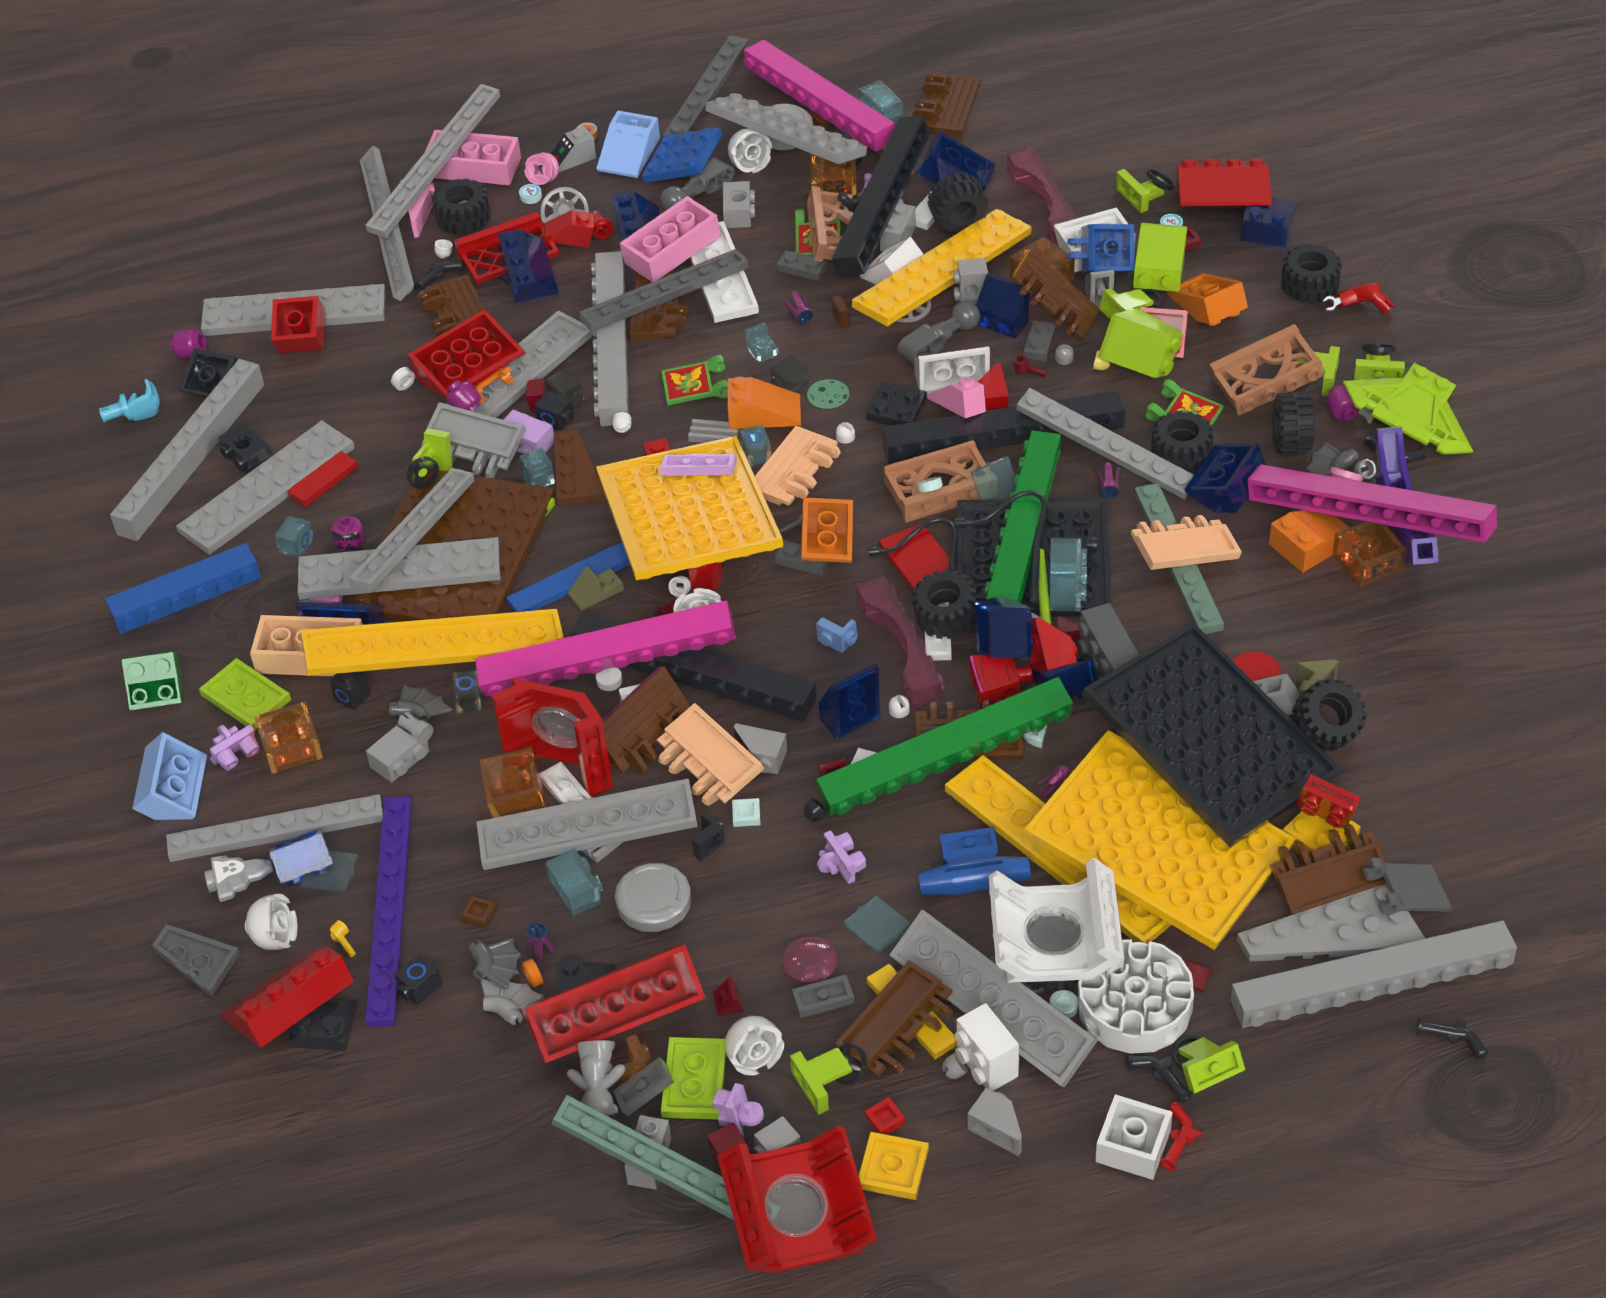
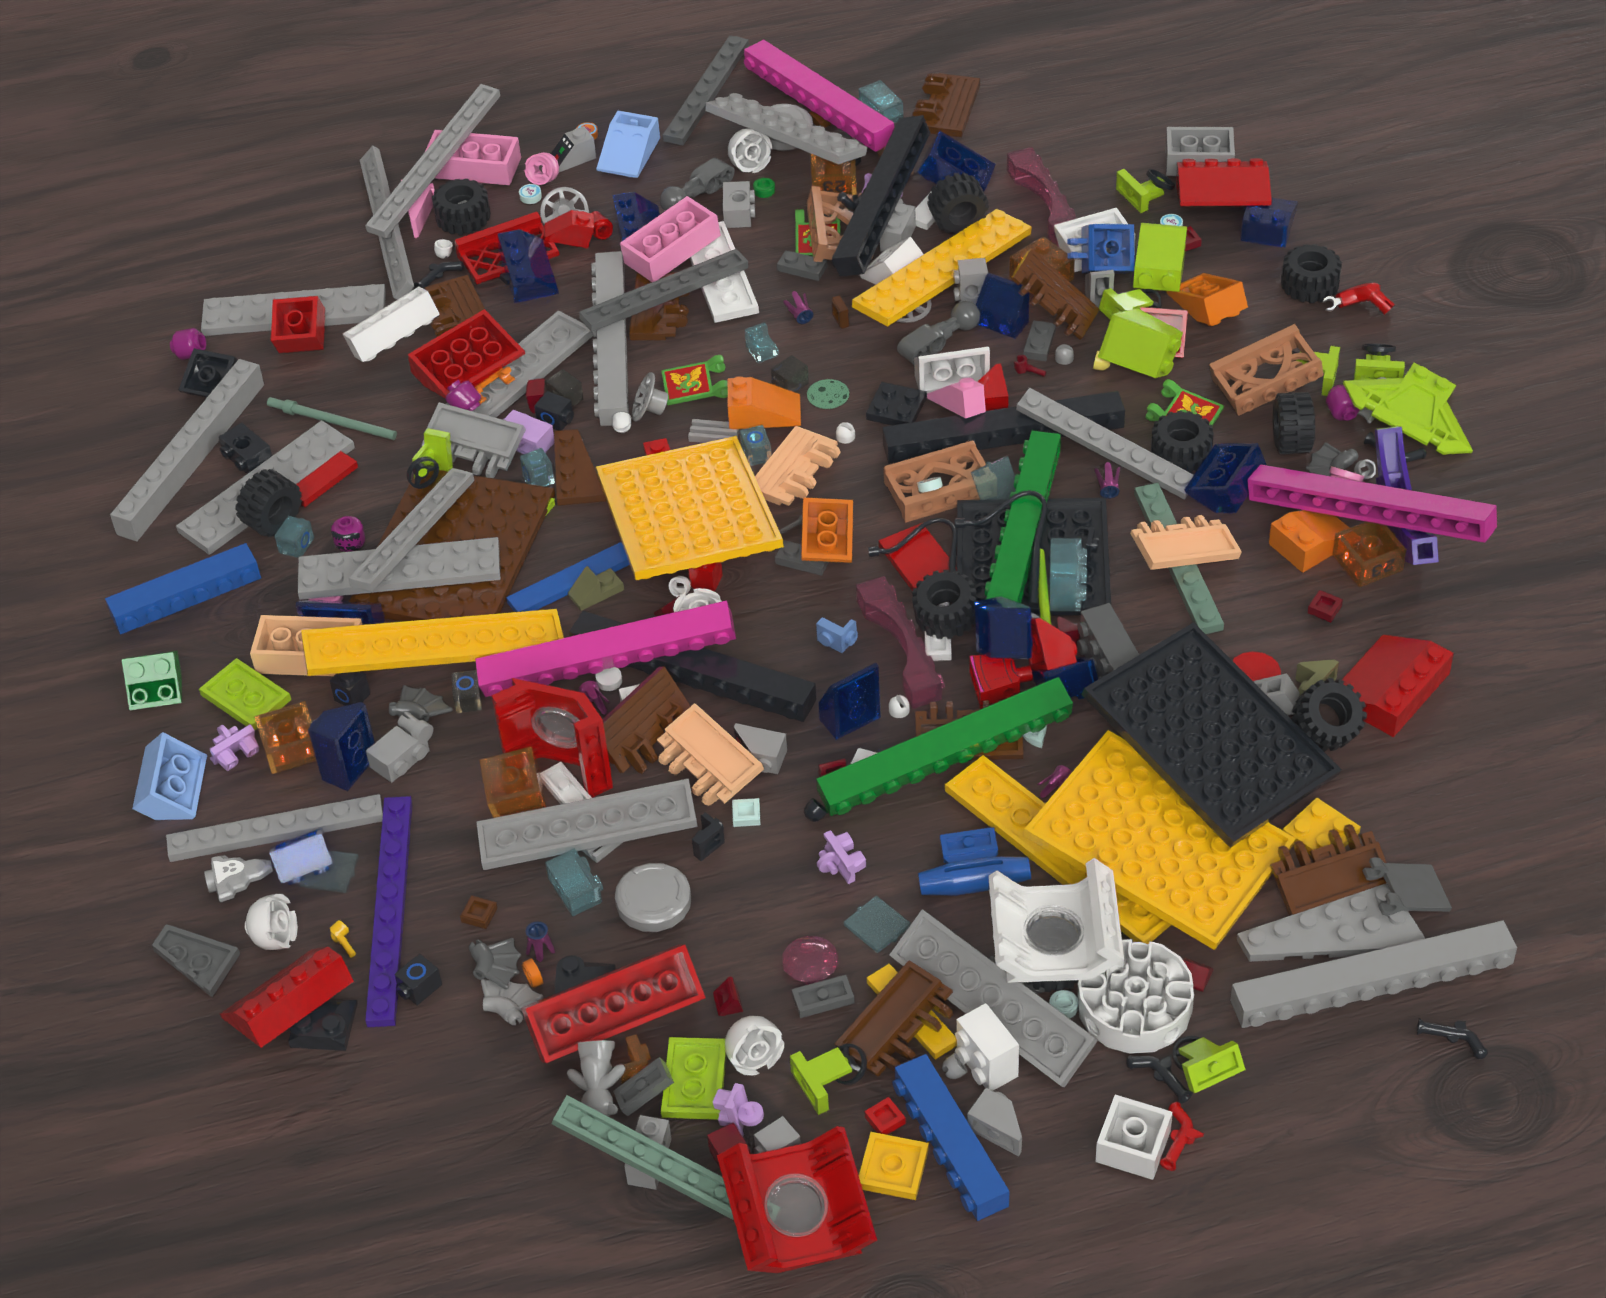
(136, 408): medium azure piece -> none
(267, 502): none -> black tyre
(291, 407): none -> sand green bar
(341, 743): none -> clear blue slope
(391, 324): none -> white brick
(403, 378): white tile -> none
(592, 691): none -> flat silver piece
(651, 400): none -> light grey wheel
(682, 154): blue plate -> none
(698, 464): lavender tile -> none
(764, 187): none -> green tile
(951, 1137): none -> blue brick
(1197, 144): none -> light grey brick
(1325, 606): none -> dark red plate
(1327, 801): red bracket -> none
(1398, 679): none -> red slope

